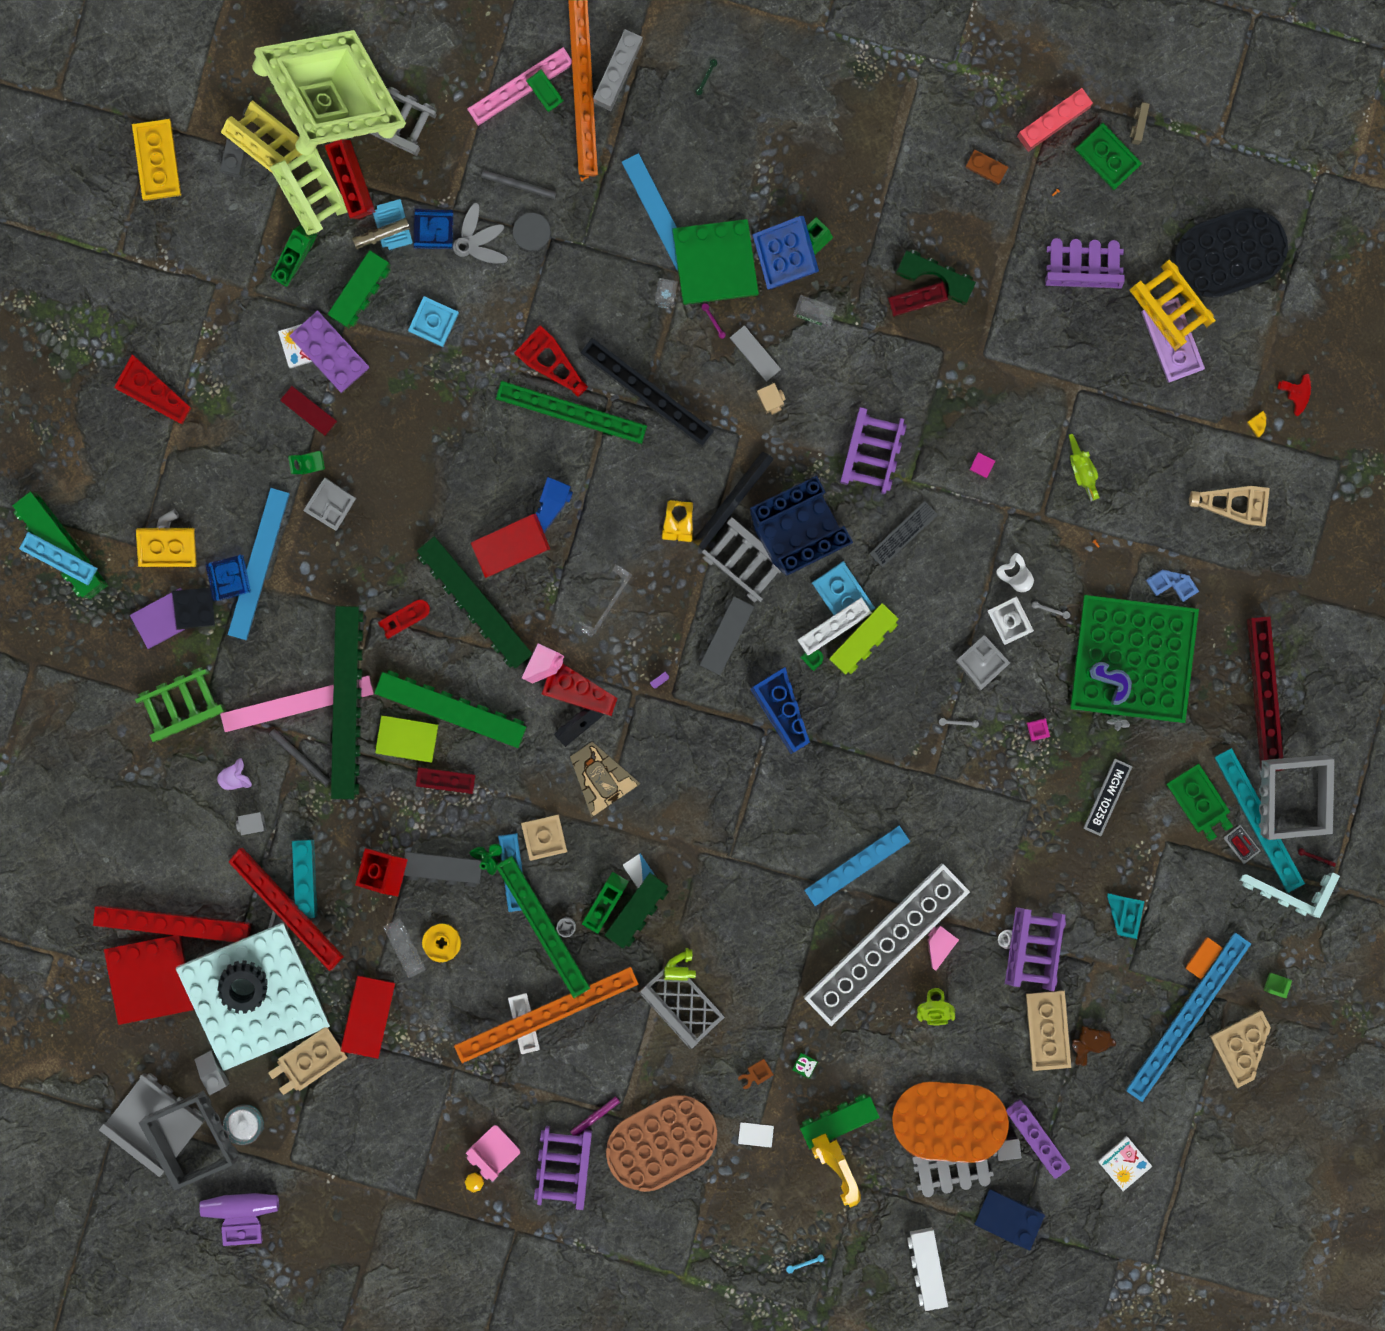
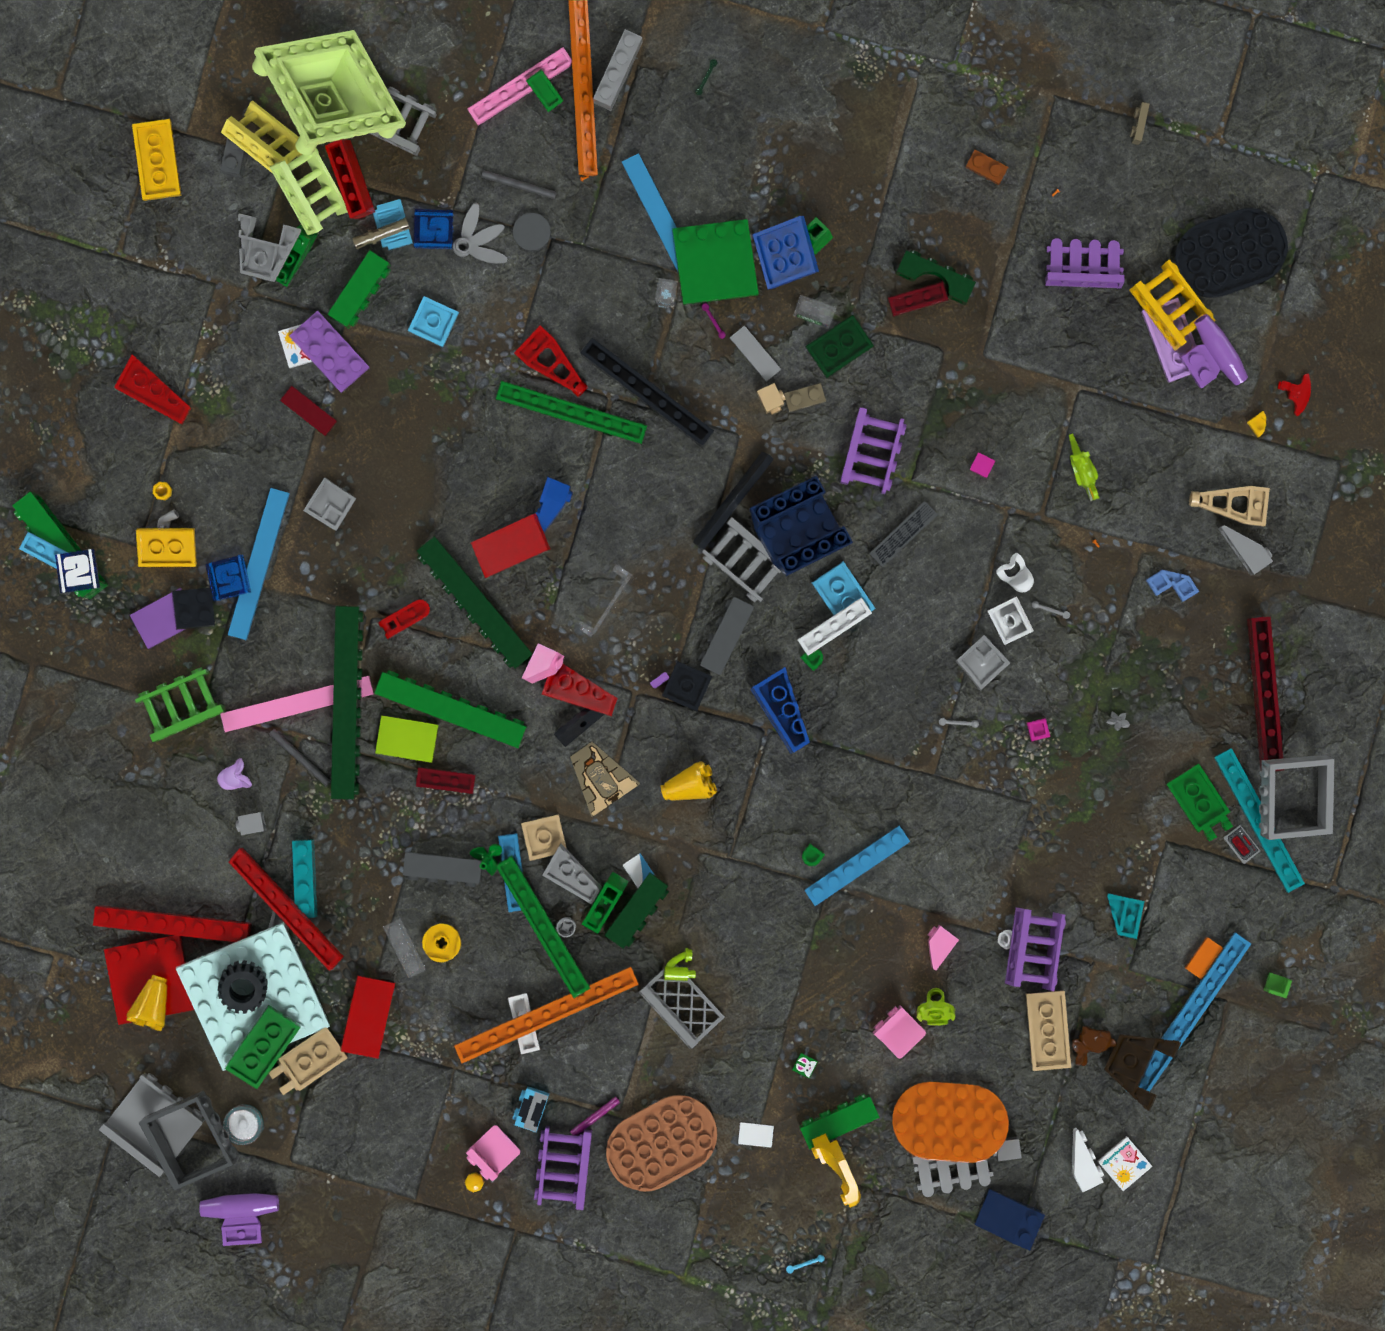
(77, 571): none -> tile
(150, 1005): none -> yellow cone
(162, 491): none -> yellow tile
(211, 1072): light grey slope -> none
(261, 257): none -> light grey wing
(262, 1047): none -> green plate
(307, 463): green bracket -> none
(381, 872): red brick -> none
(531, 1108): none -> brick
(572, 875): none -> light grey wing
(678, 530): yellow piece -> none
(687, 686): none -> black plate
(690, 784): none -> yellow cone
(758, 1071): dark orange plate -> none
(805, 397): none -> dark tan plate
(812, 856): none -> green tile
(839, 346): none -> dark green tile
(863, 639): lime brick -> none
(886, 944): white brick -> none
(899, 1032): none -> bright pink bracket
(928, 1269): white brick -> none
(1037, 1139): medium lavender fence -> none
(1055, 119): coral brick -> none
(1083, 1166): none -> white slope
(1107, 797): tile -> none
(1108, 156): green tile -> none
(1116, 677): sand blue animal -> none
(1130, 1062): none -> dark brown wing
(1145, 642): green plate -> none
(1213, 355): none -> medium lavender plate
(1242, 1046): tan plate -> none
(1250, 553): none -> light grey slope
(1301, 852): dark red hinge -> none
(1320, 898): light aqua bracket -> none

